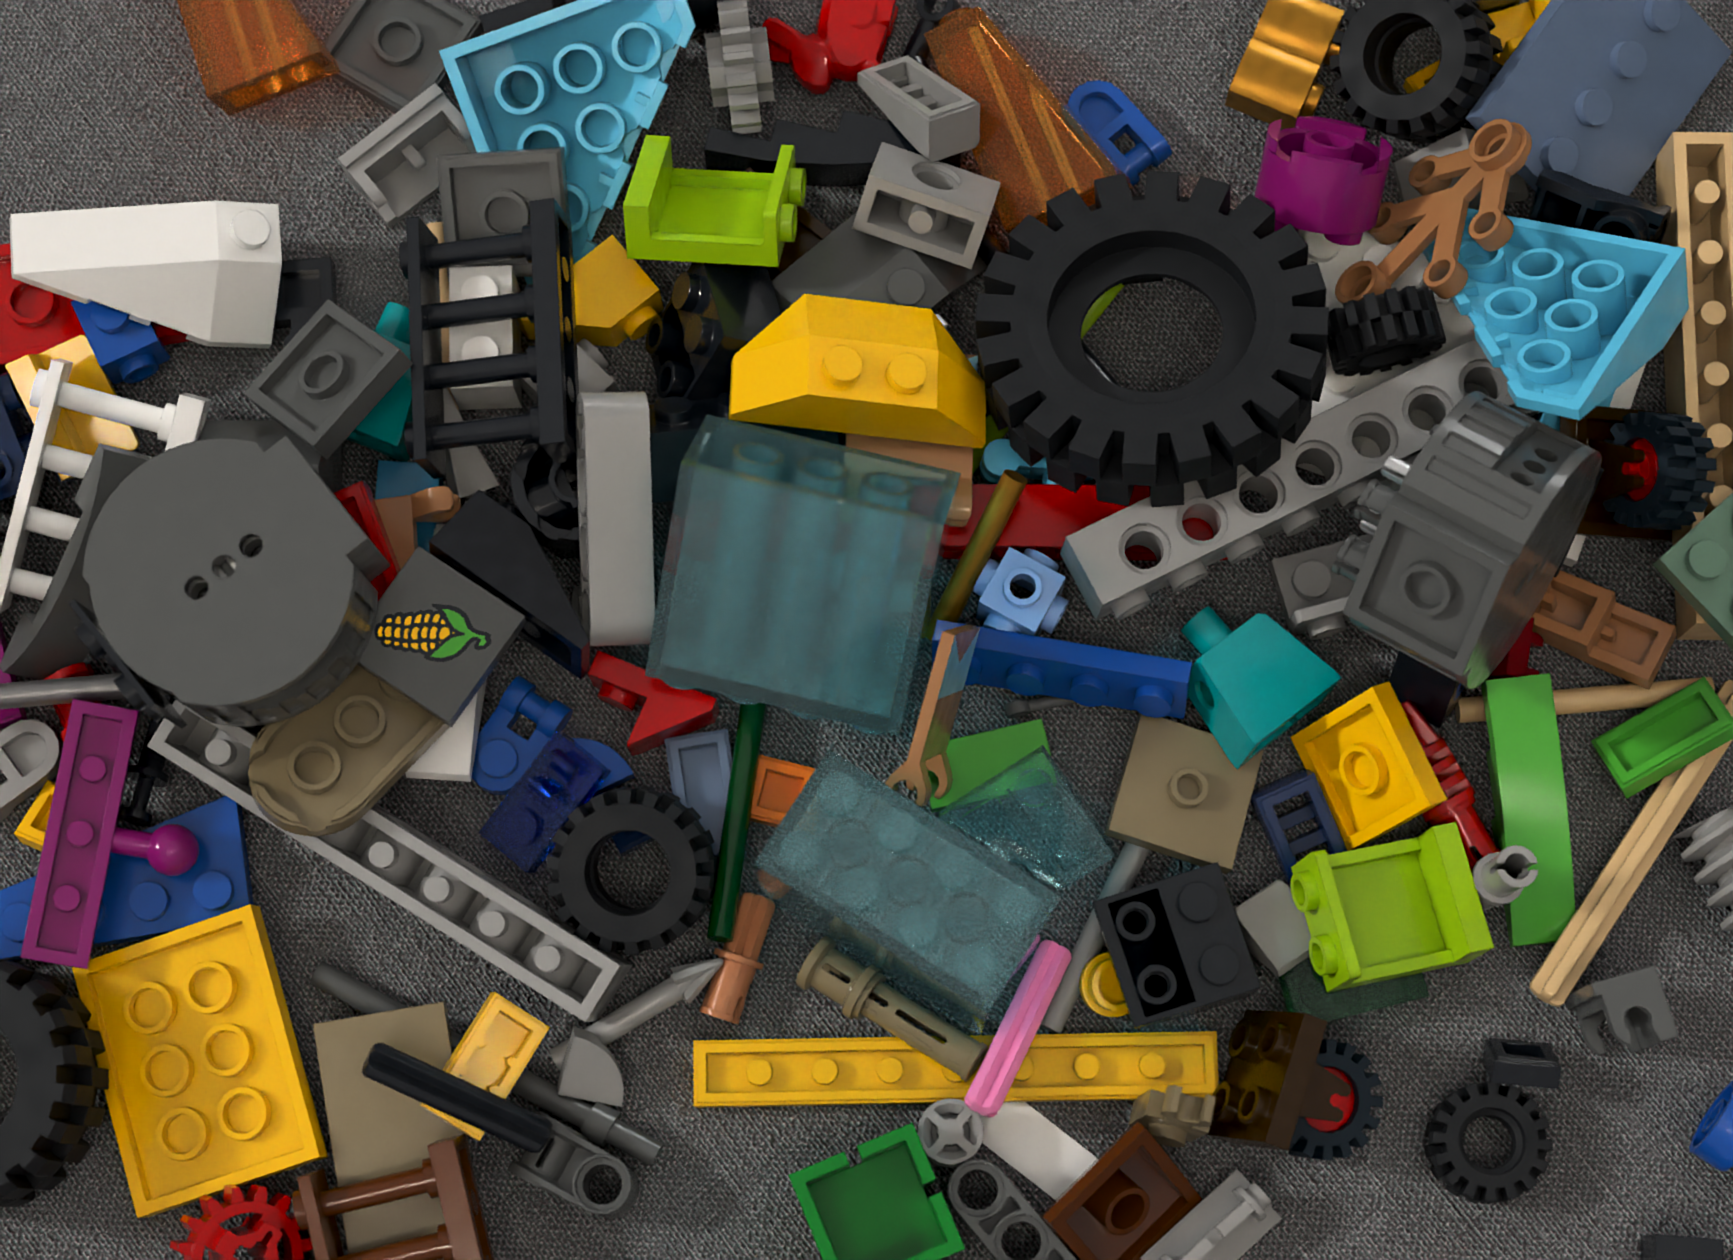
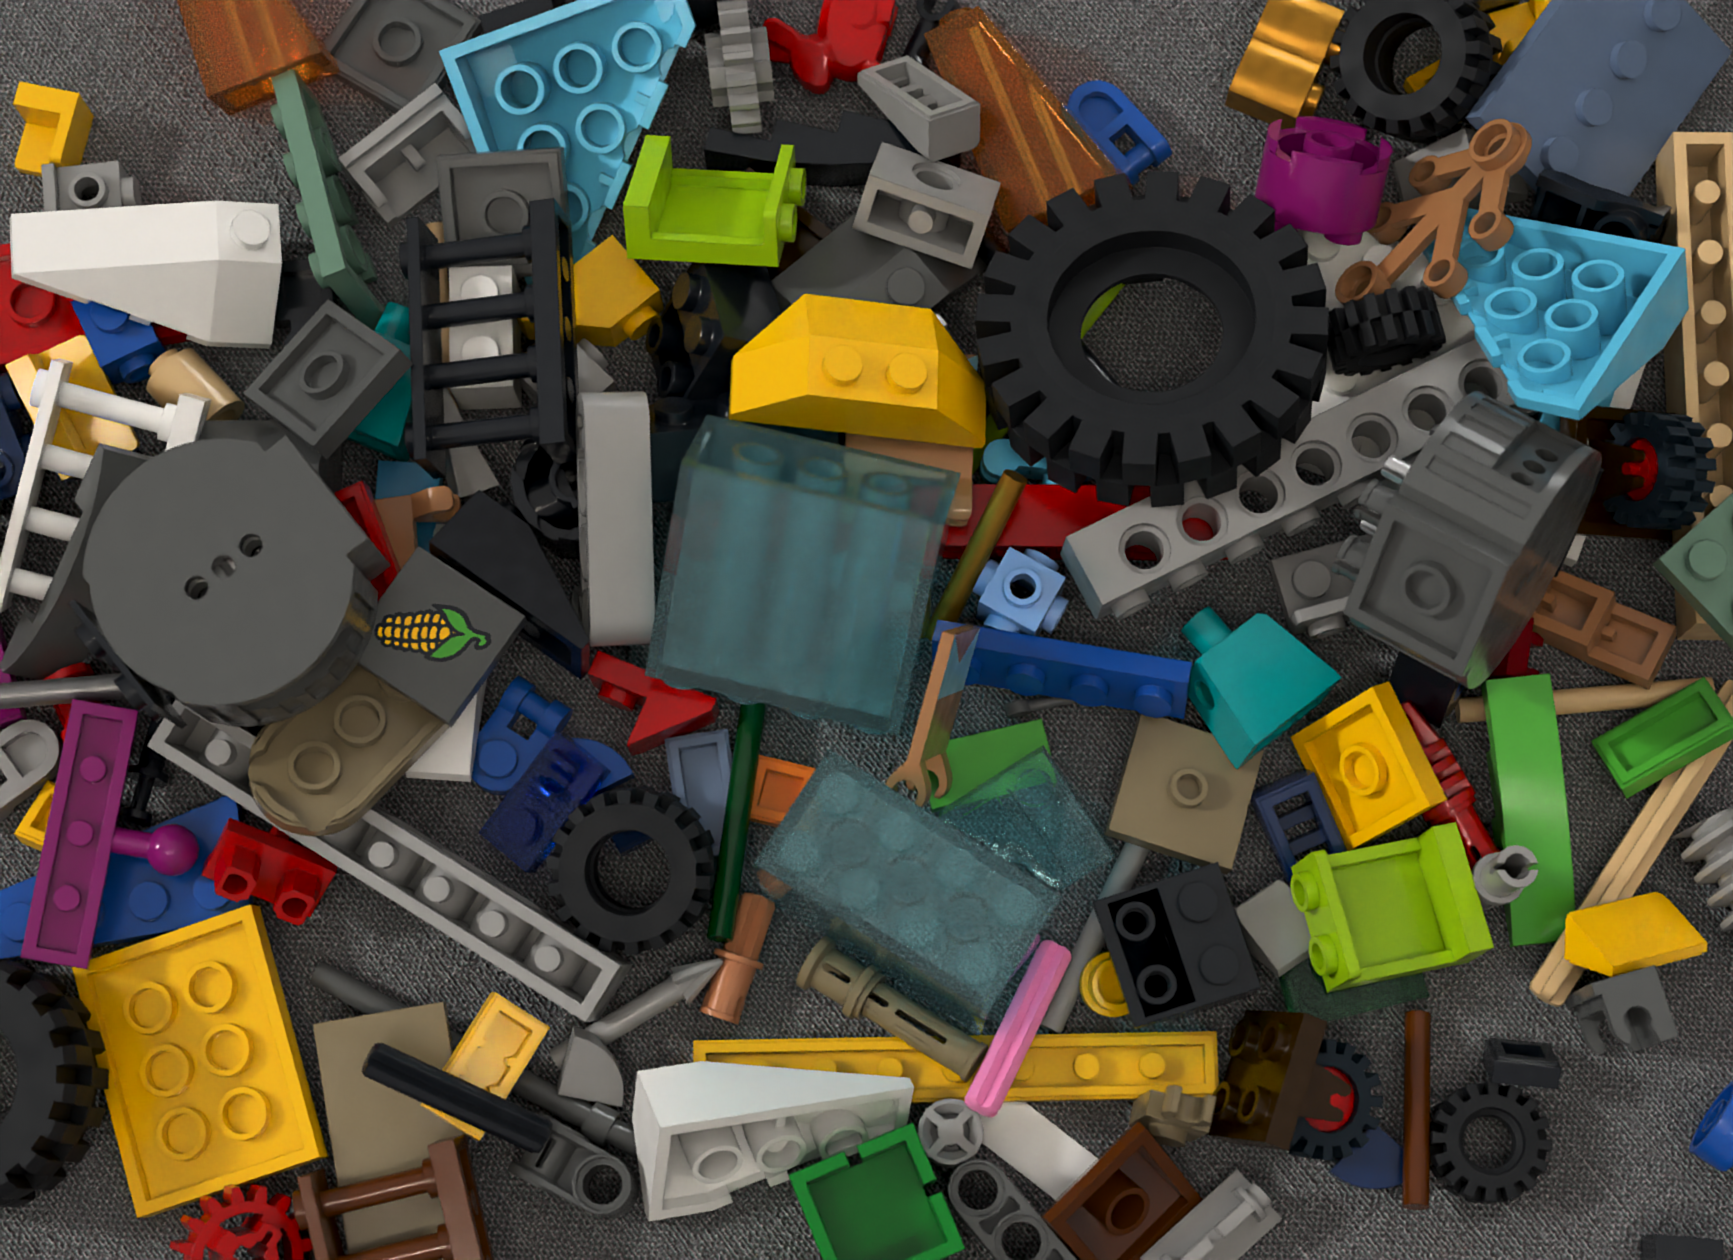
(54, 127): none -> yellow panel
(67, 184): none -> light grey brick
(187, 372): none -> tan brick
(269, 868): none -> red hips
(325, 205): none -> sand green wing
(730, 1125): none -> white wedge
(1373, 1166): none -> dark blue tile
(1416, 1110): none -> reddish brown bar
(1630, 935): none -> yellow slope

